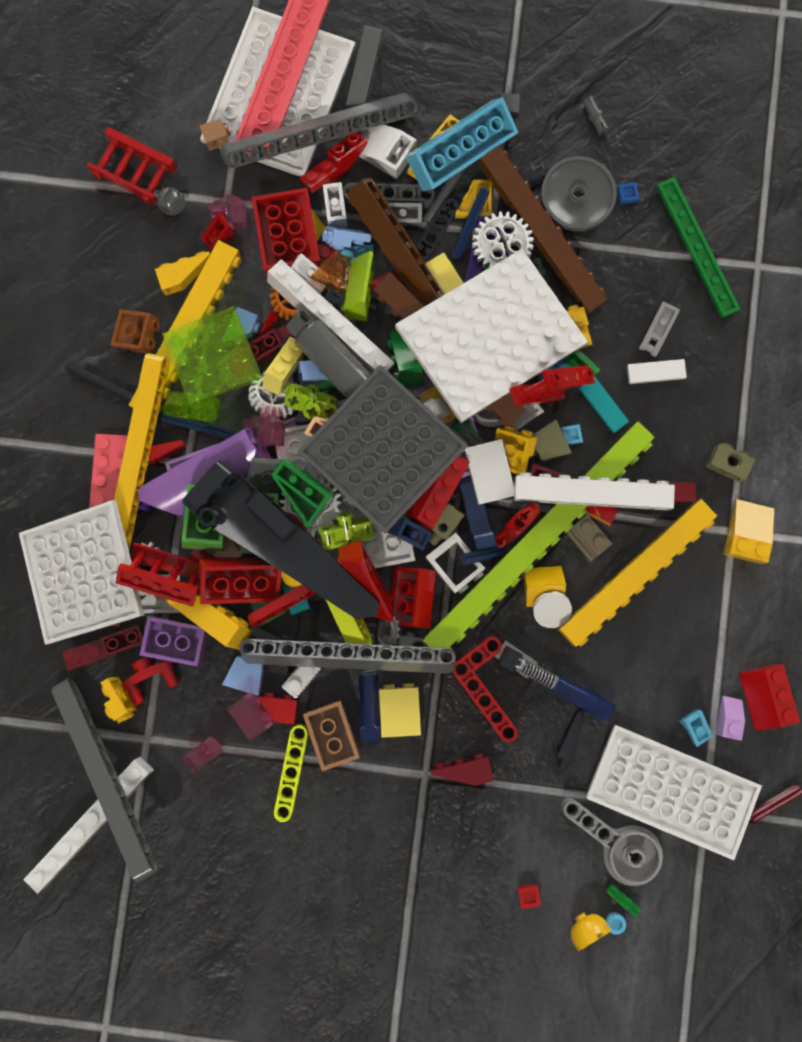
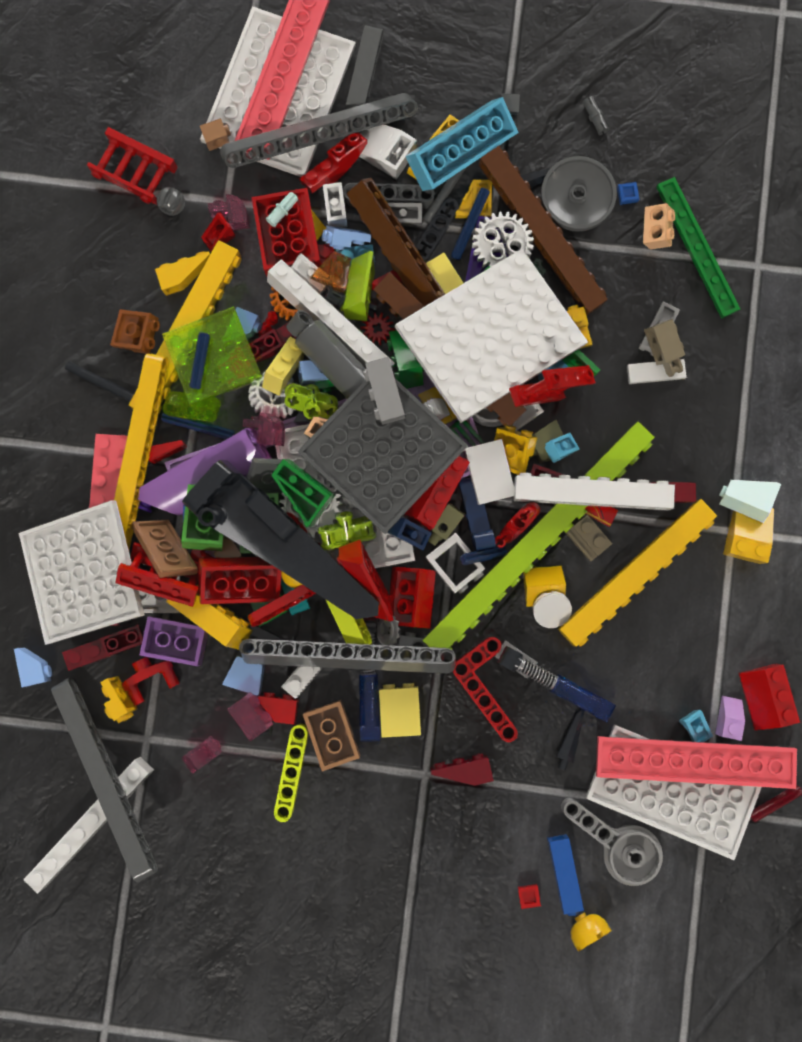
(31, 668): none -> light blue slope
(164, 548): none -> medium nougat tile
(199, 360): none -> dark blue axle
(282, 209): none -> light aqua axle
(369, 331): none -> red gear
(384, 391): none -> light grey brick
(561, 447): none -> medium azure slope
(565, 875): none -> blue brick
(572, 434): medium azure tile -> none
(604, 406): teal tile -> none
(616, 923): medium azure tile -> none
(623, 900): green axle -> none
(654, 227): none -> light nougat brick
(666, 346): none -> dark tan brick
(696, 762): none -> coral plate
(719, 462): olive brick -> none
(750, 497): none -> light aqua slope

